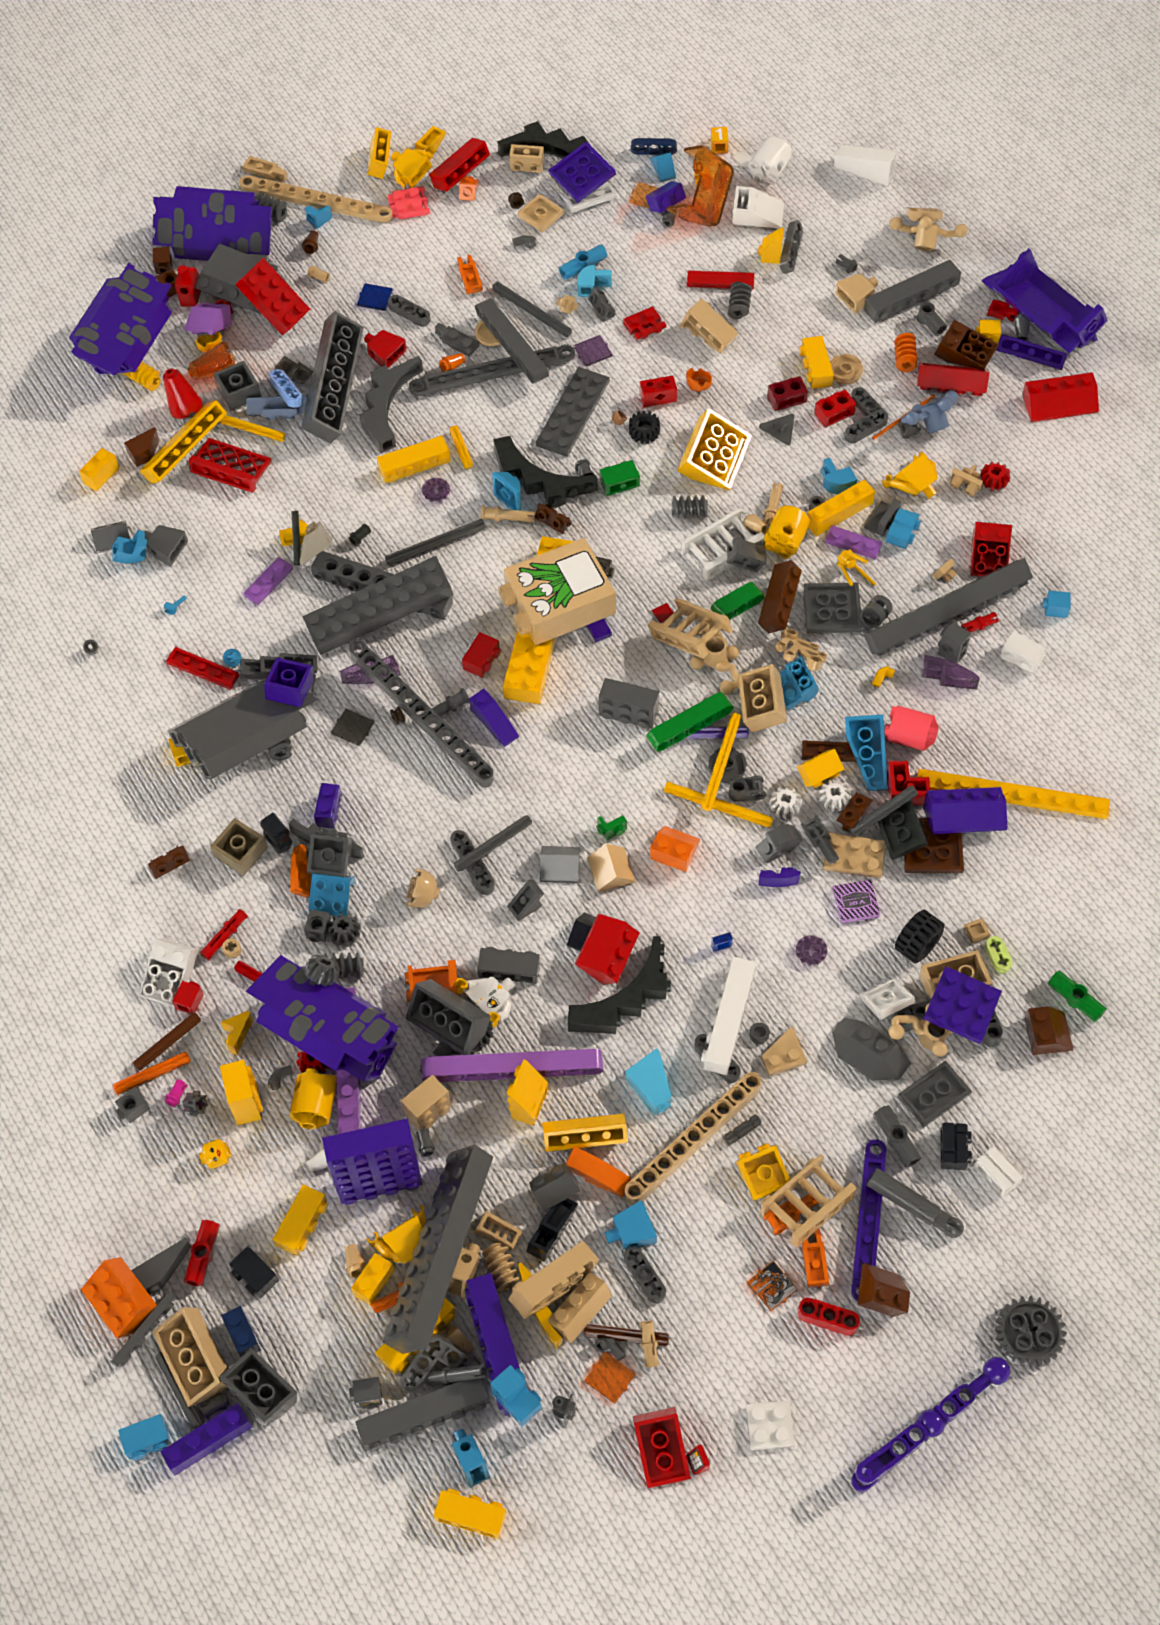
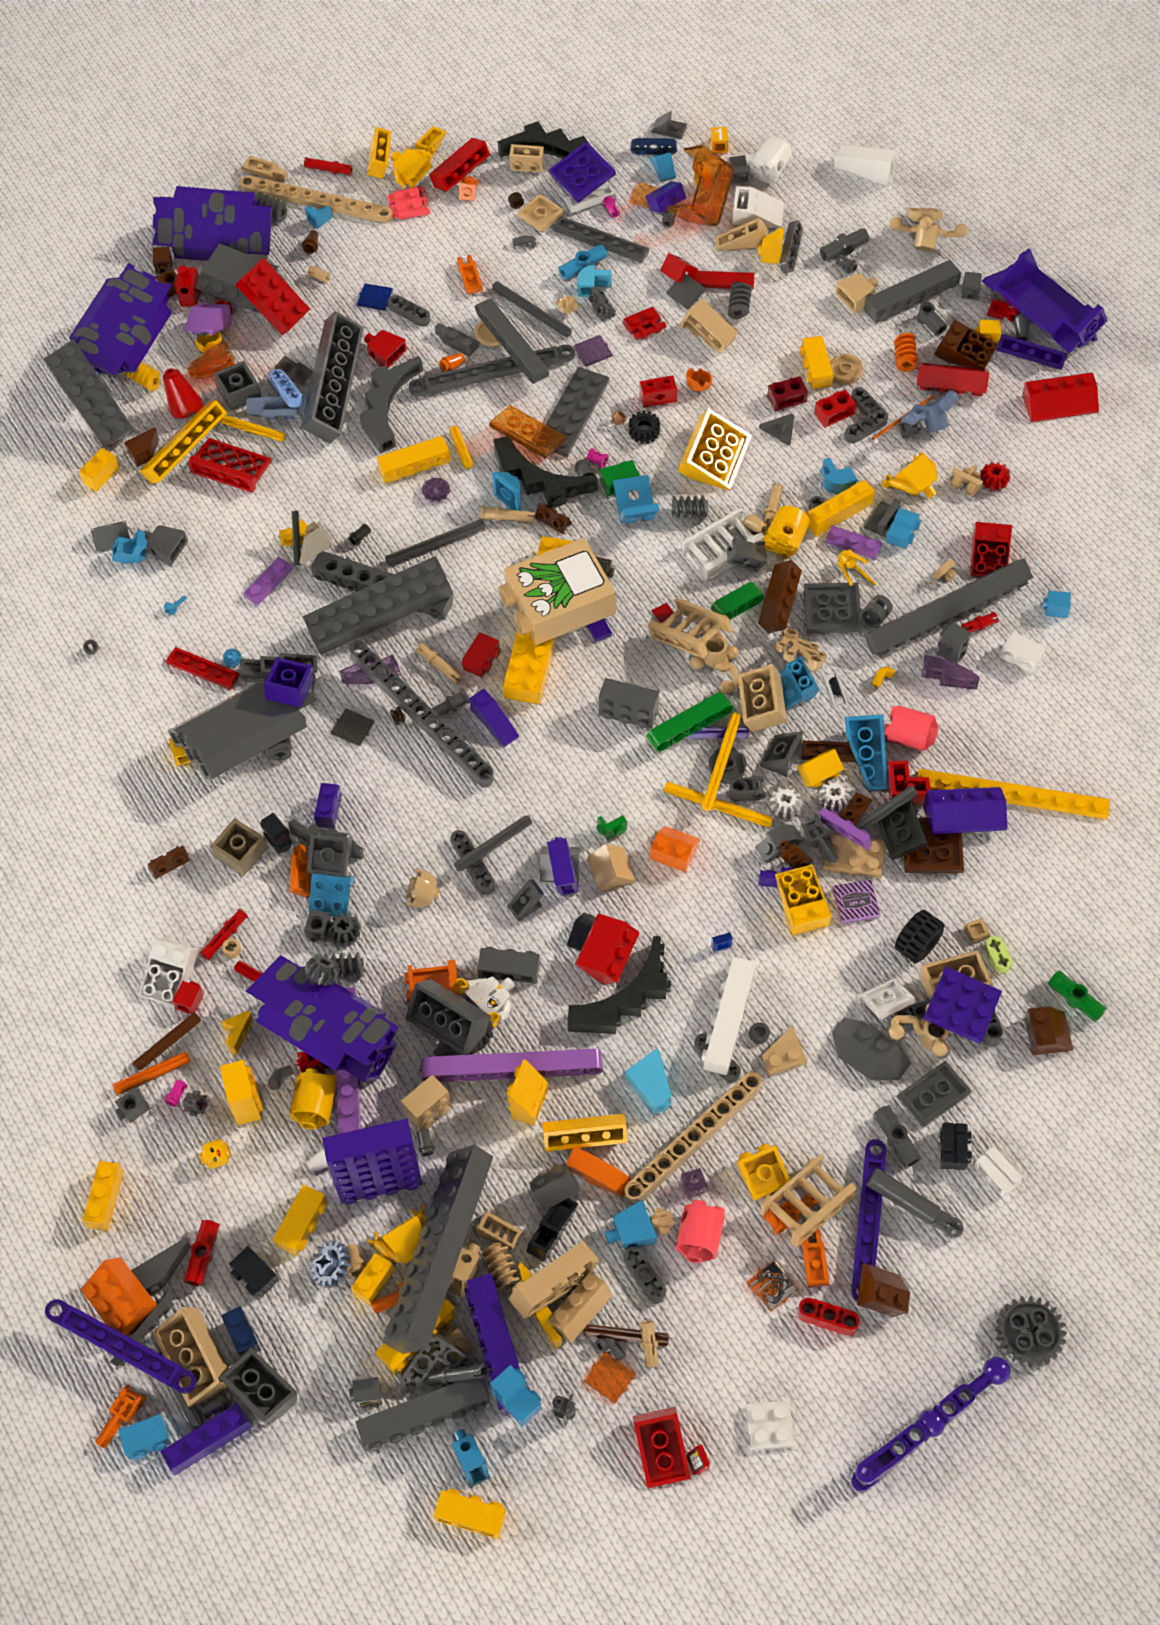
(89, 394): none -> dark grey brick
(103, 1195): none -> yellow brick
(120, 1346): none -> dark purple plate
(123, 1410): none -> orange connector
(330, 1264): none -> sand blue gear
(334, 167): none -> red pin
(433, 658): none -> tan pin
(527, 431): none -> clear orange tile
(562, 866): none -> dark purple slope
(597, 237): none -> dark grey tile
(597, 458): none -> dark pink bush
(609, 203): none -> dark pink pin
(635, 510): none -> dark azure bracket
(662, 1220): none -> tan gear
(666, 126): none -> dark grey slope
(676, 267): none -> red panel
(686, 292): none -> dark grey piece
(693, 1189): none -> clear purple plate
(700, 1231): none -> coral cylinder
(740, 169): none -> dark grey brick
(742, 237): none -> tan slope
(742, 1129): dark grey axle -> none
(782, 752): none -> dark grey slope
(794, 855): none -> reddish brown hinge
(803, 900): none -> yellow slope
(805, 944): clear purple gear -> none
(835, 689): none -> sticker
(844, 244): none -> dark grey piece
(846, 828): none -> medium lavender plate
(971, 285): none -> dark grey brick

